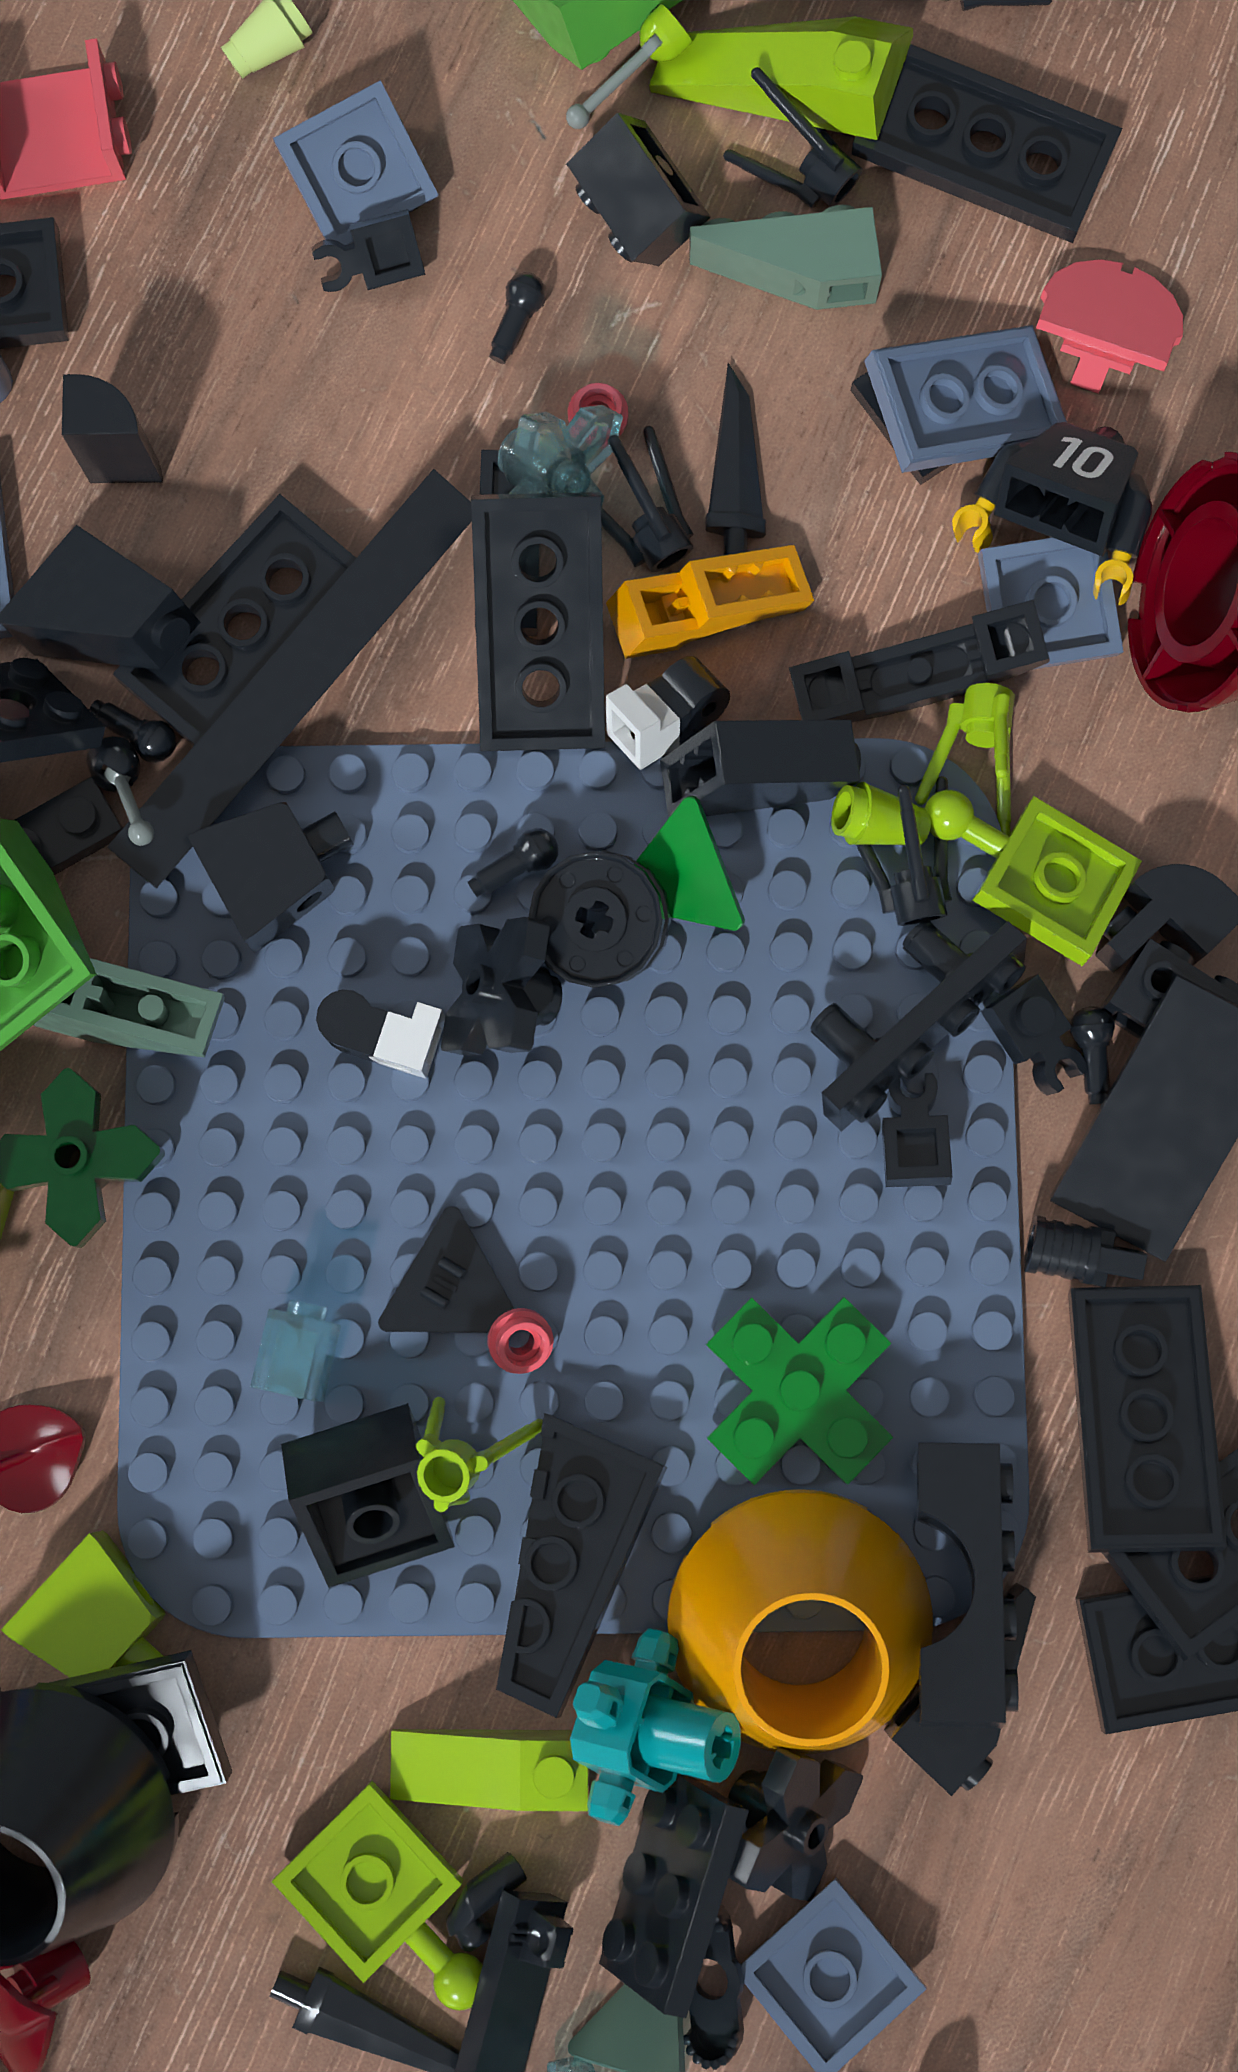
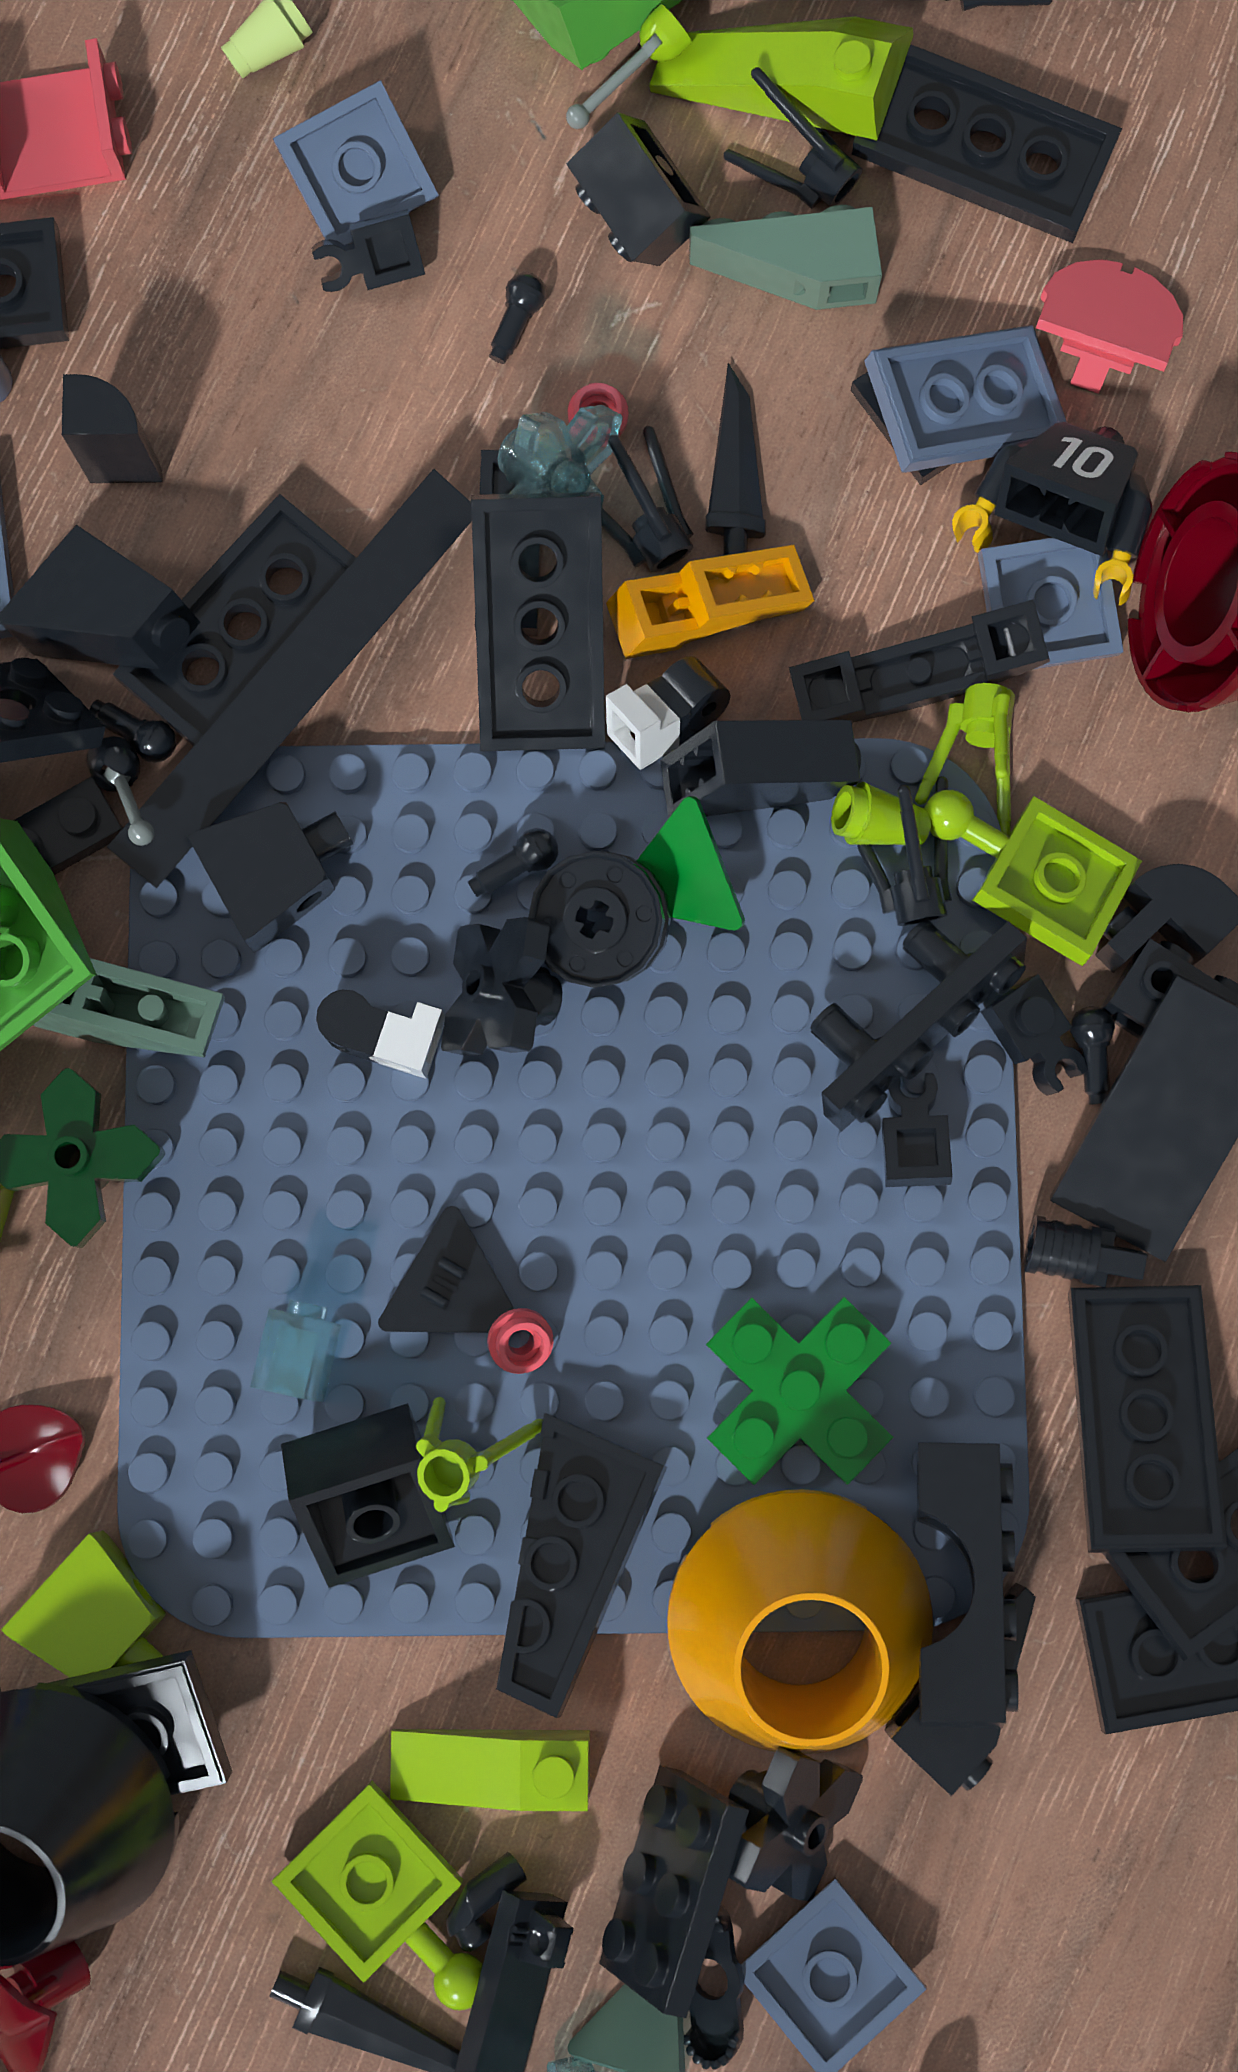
(646, 1729): teal piece -> none

